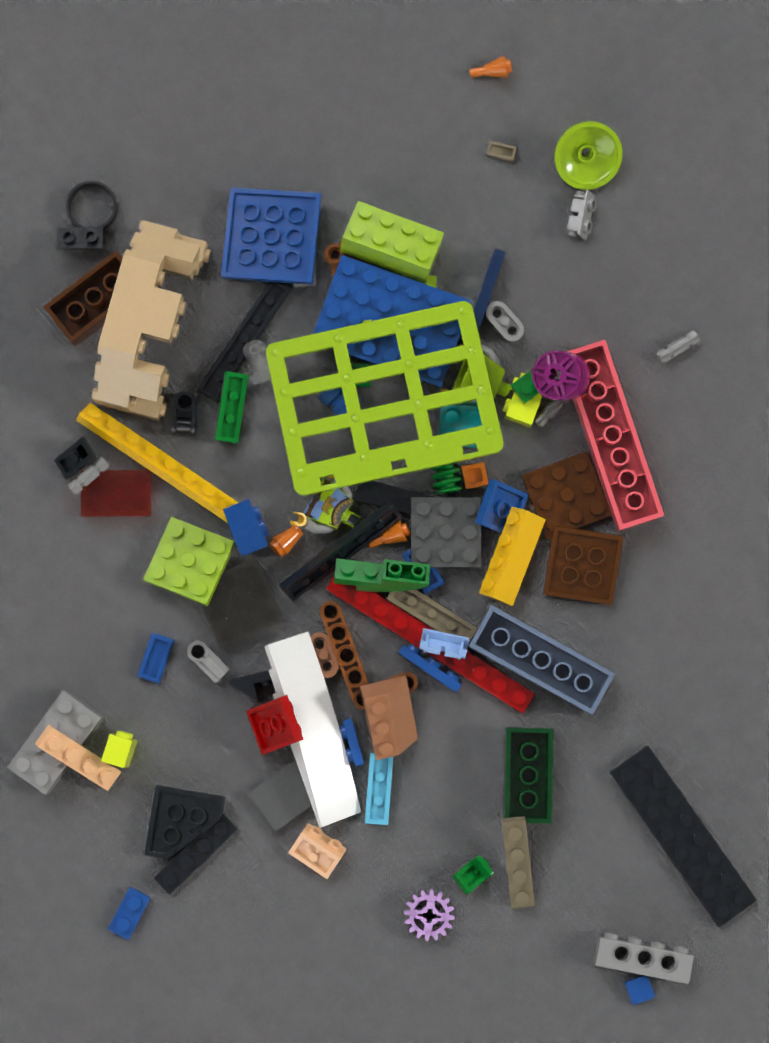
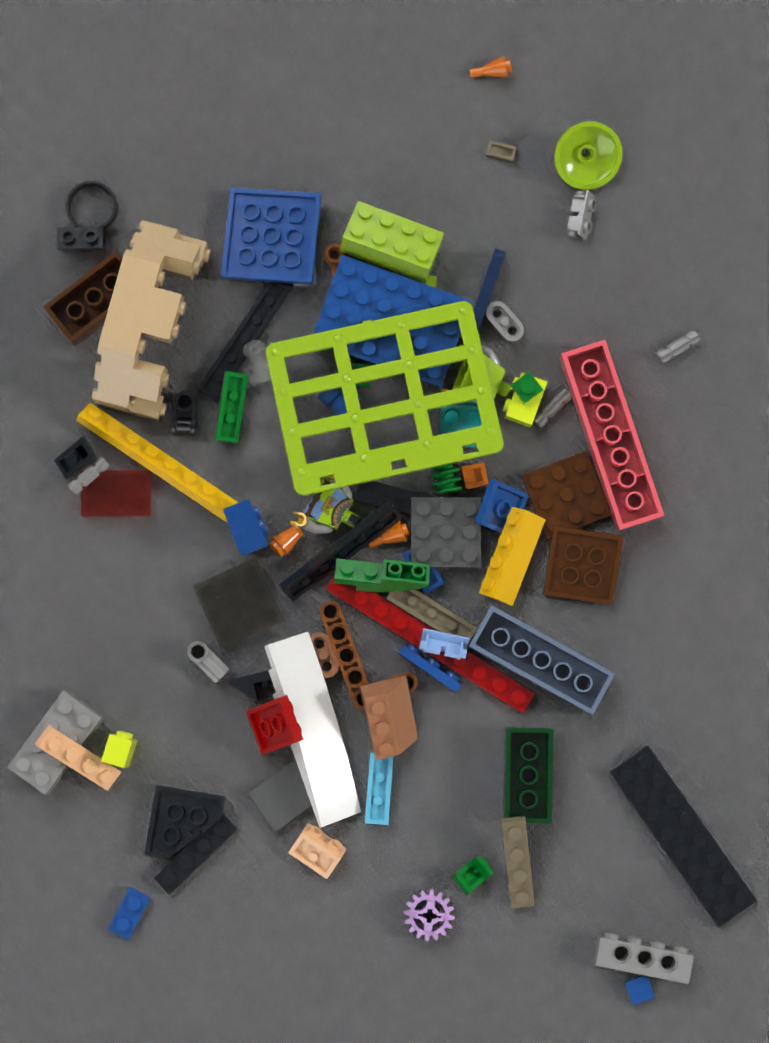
(155, 658): blue tile -> none
(189, 561): lime plate -> none
(354, 752): blue plate -> none
(572, 380): magenta wheel -> none

